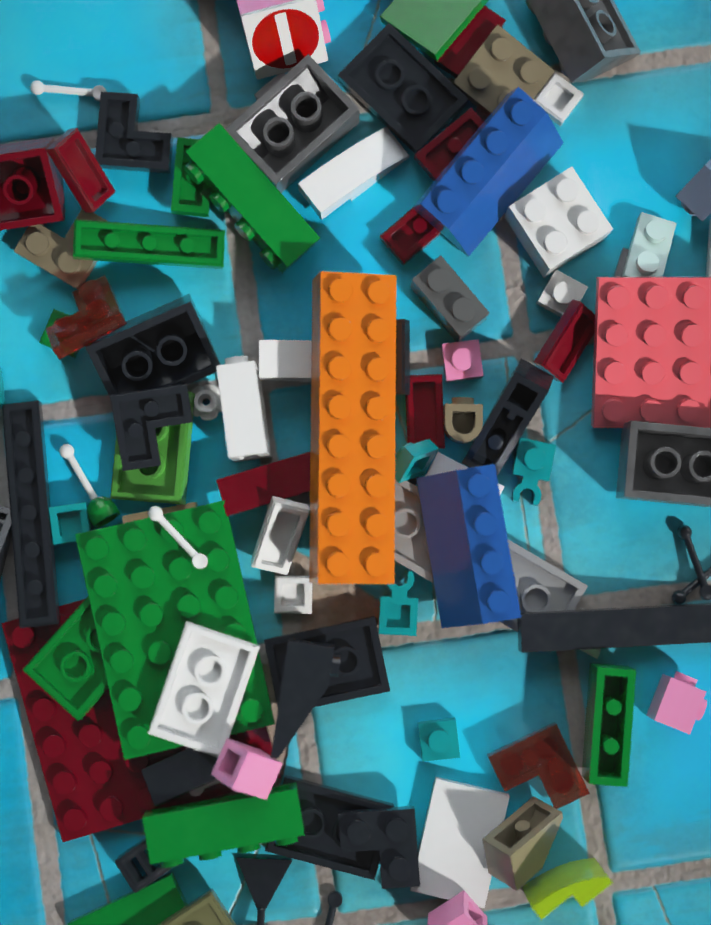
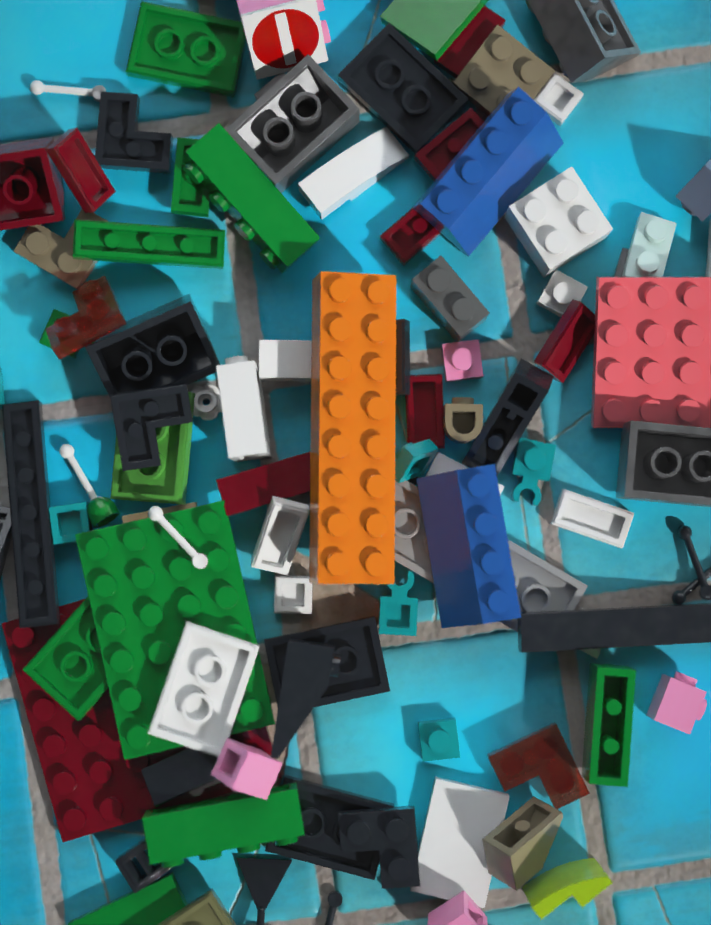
(187, 49): none -> green tile
(592, 518): none -> white tile

